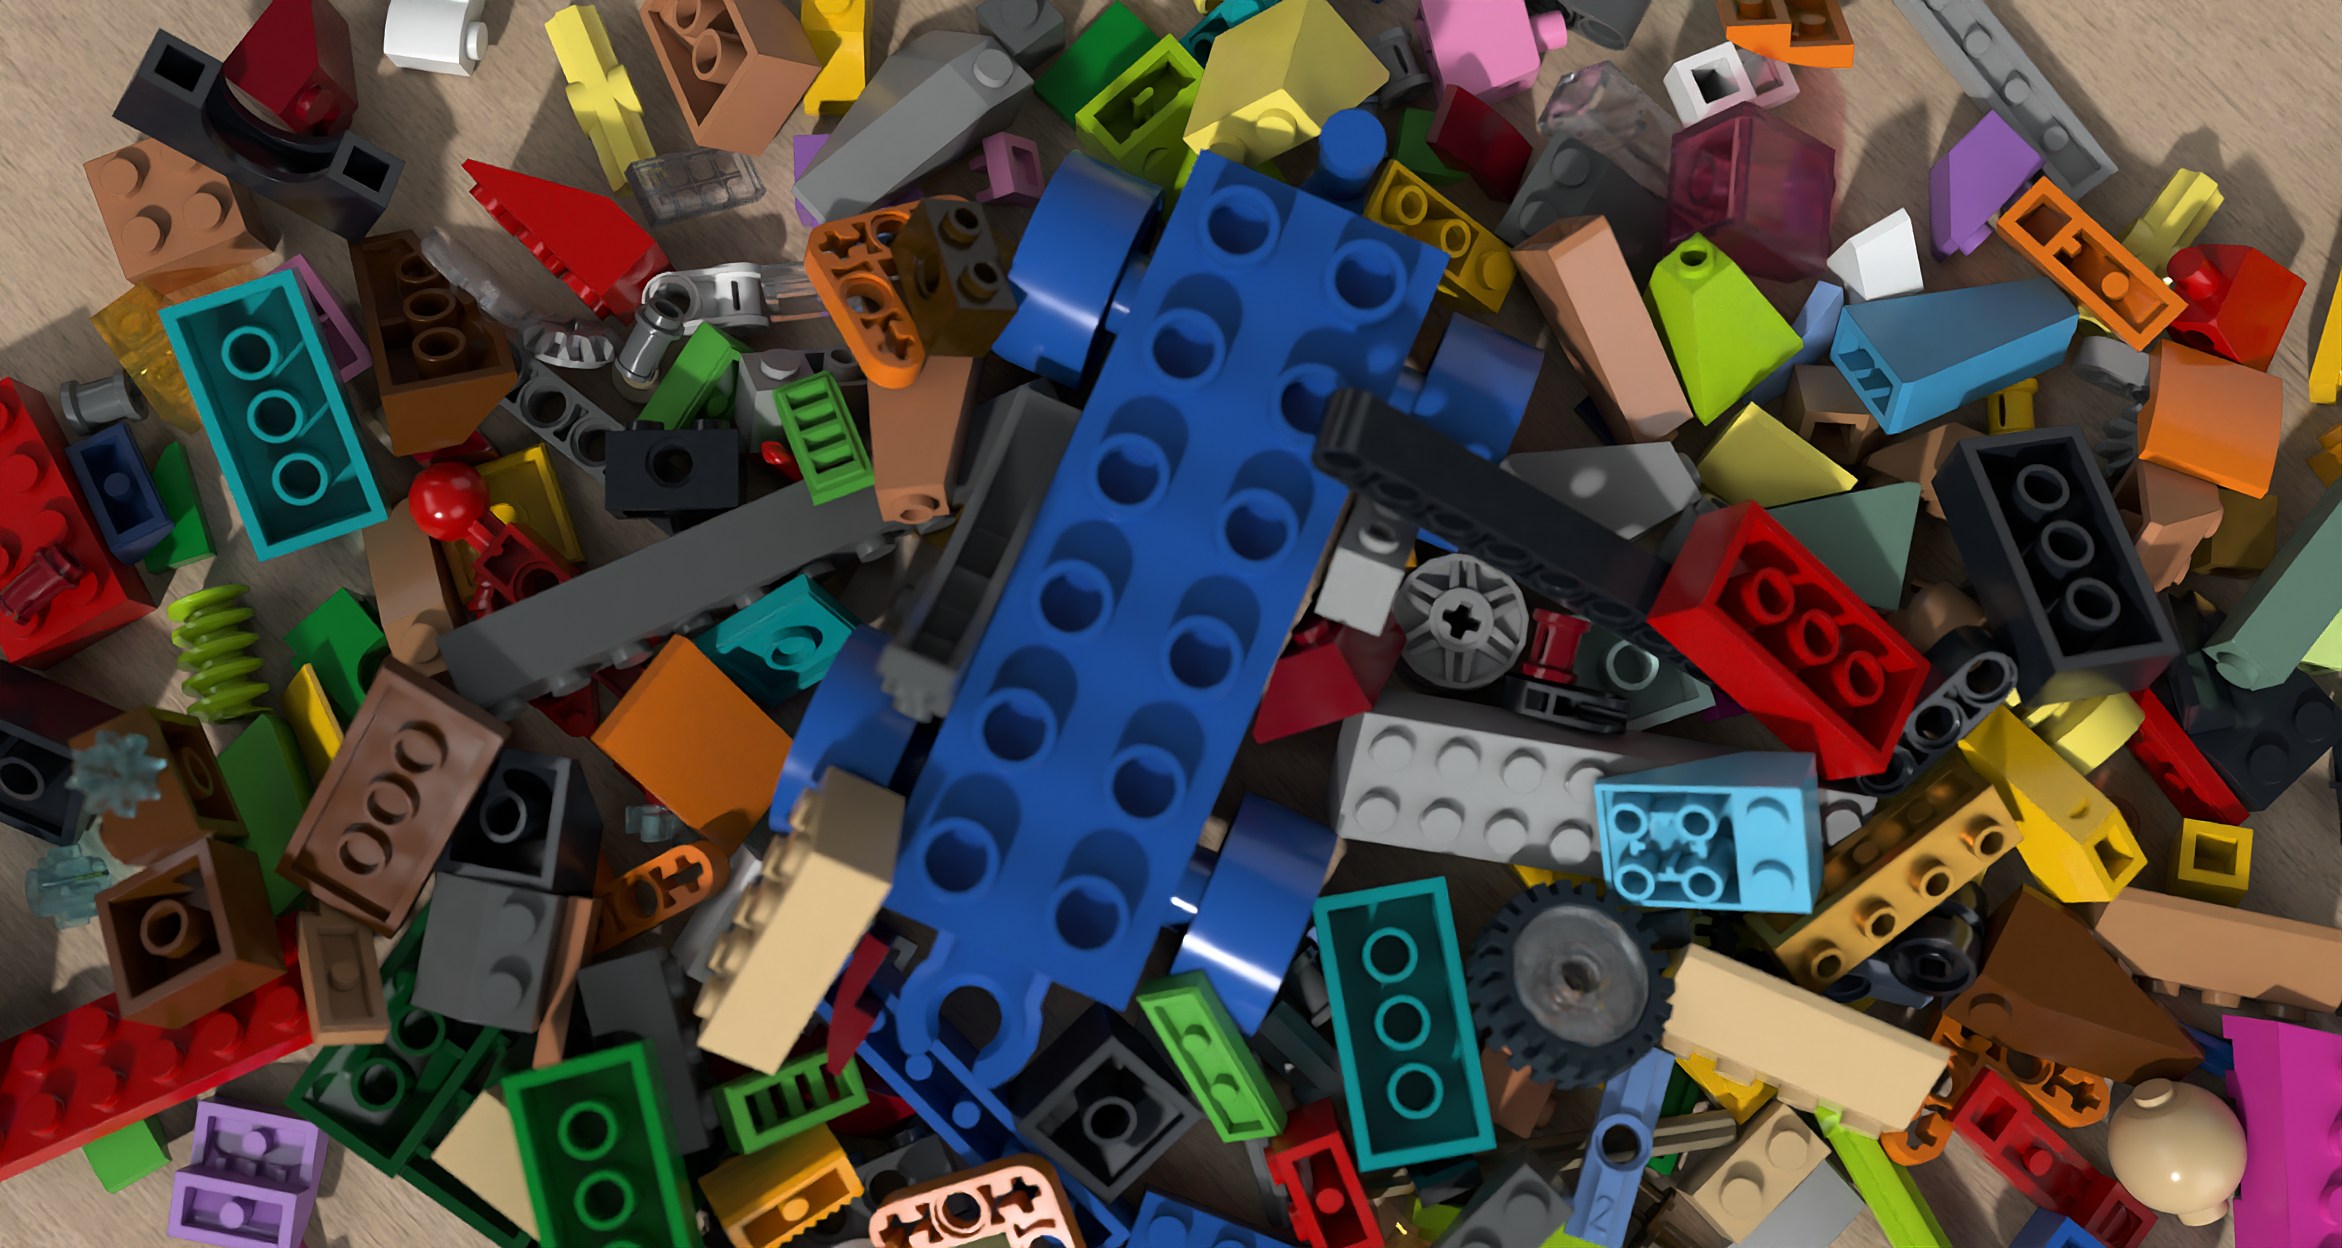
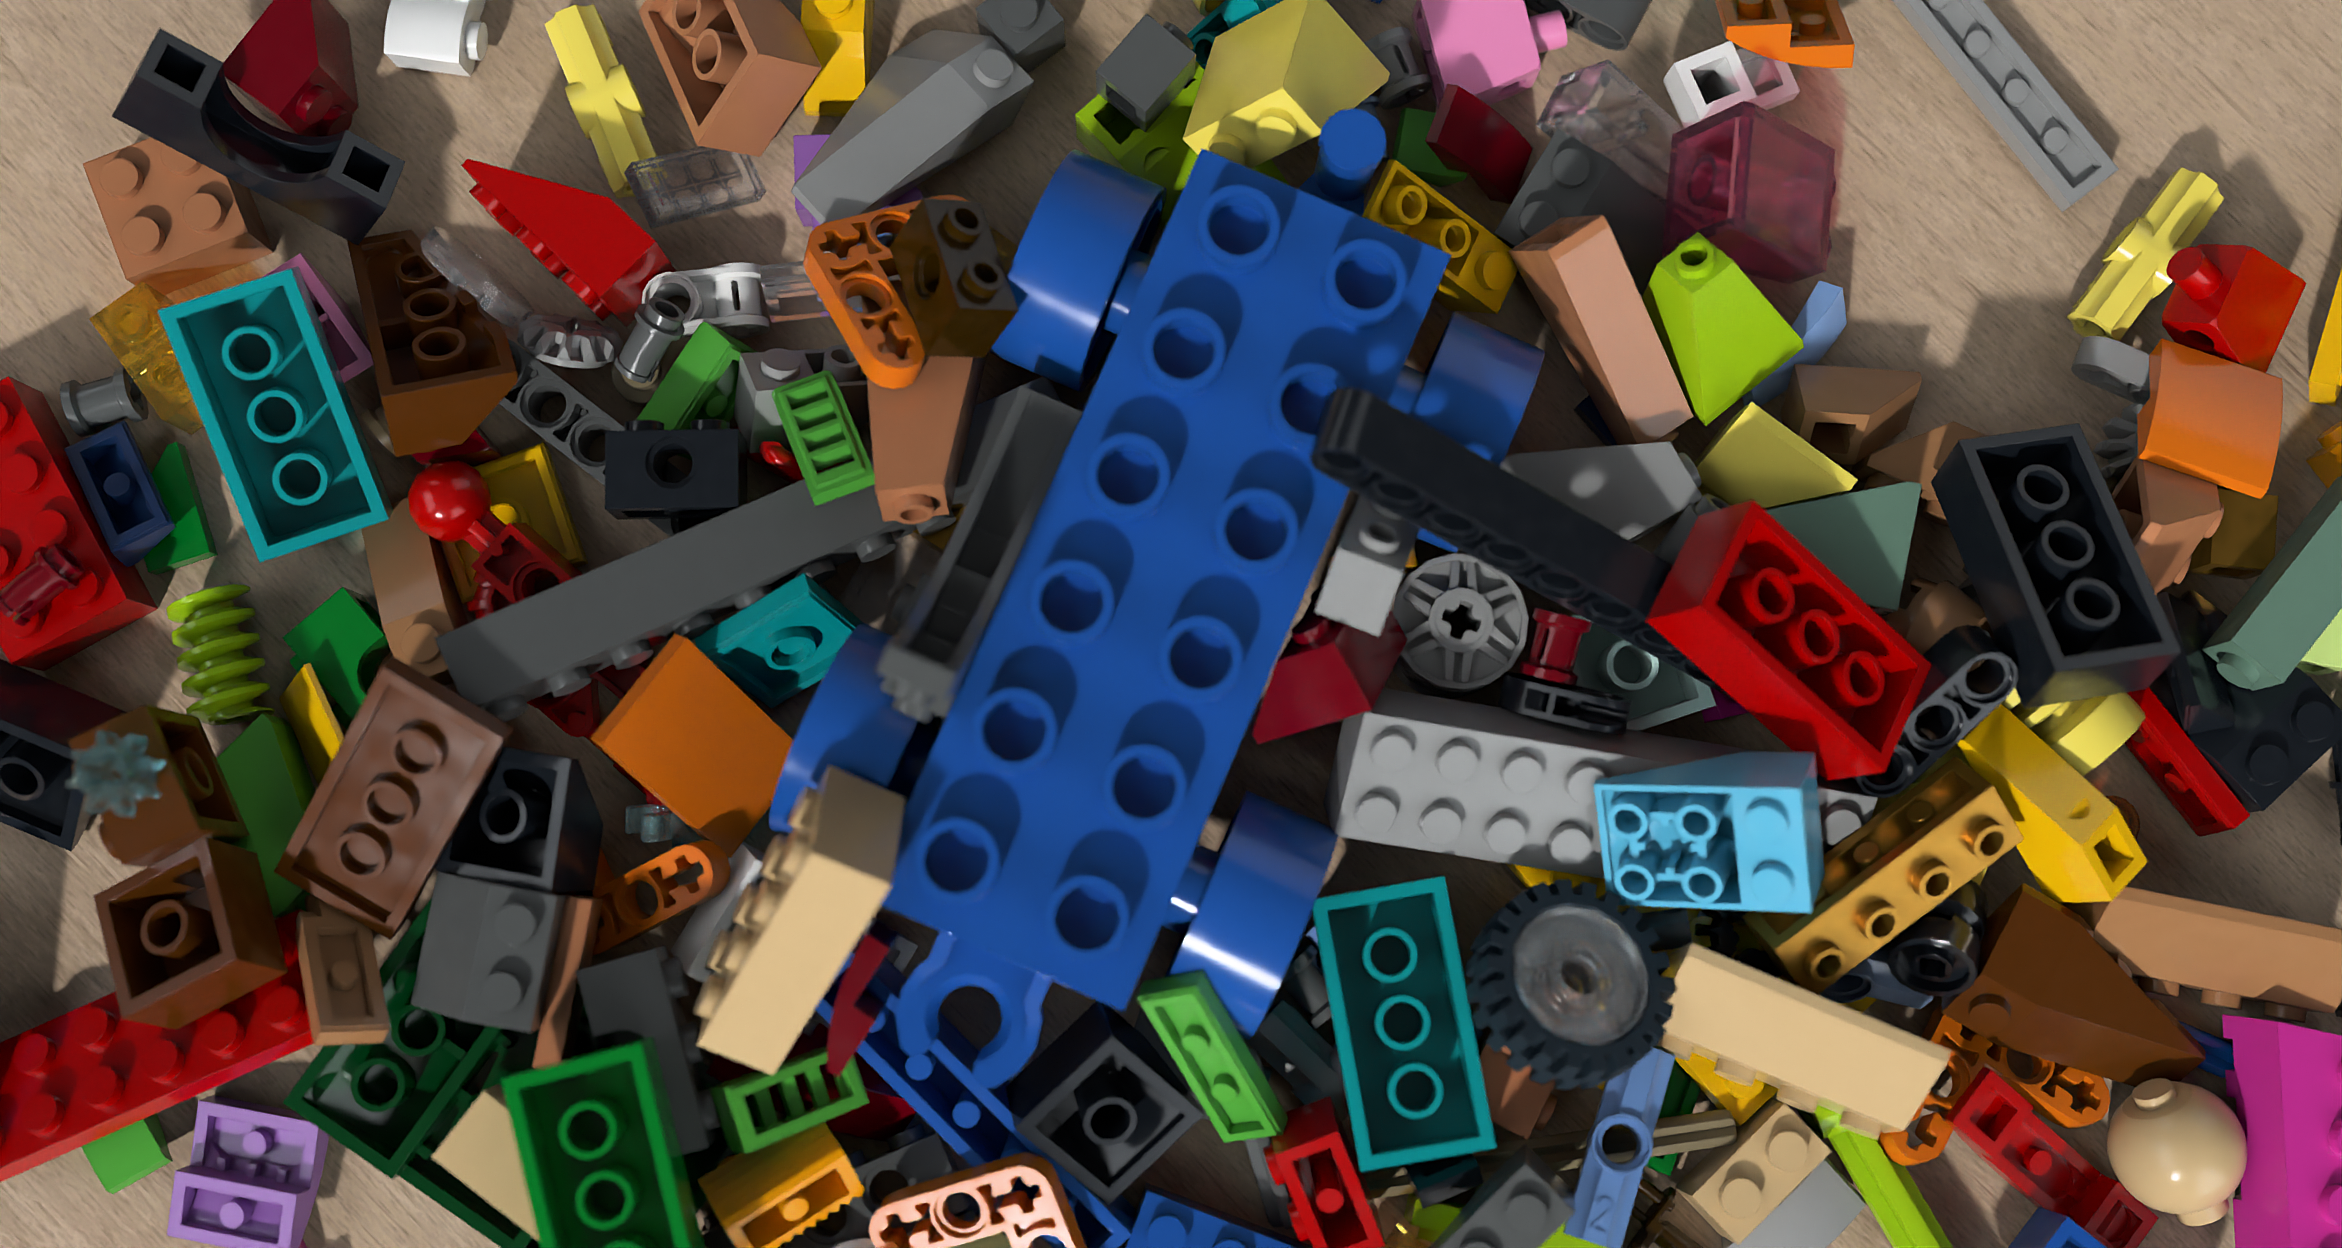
(66, 886): clear light blue gear -> none
(1012, 171): bright pink tile -> none
(1094, 62): green tile -> none
(1147, 71): none -> dark grey brick
(1877, 262): white slope -> none
(1950, 347): dark azure slope -> none
(1974, 180): medium lavender slope -> none
(2012, 408): yellow bush -> none
(2089, 265): orange slope -> none
(2210, 862): yellow brick -> none

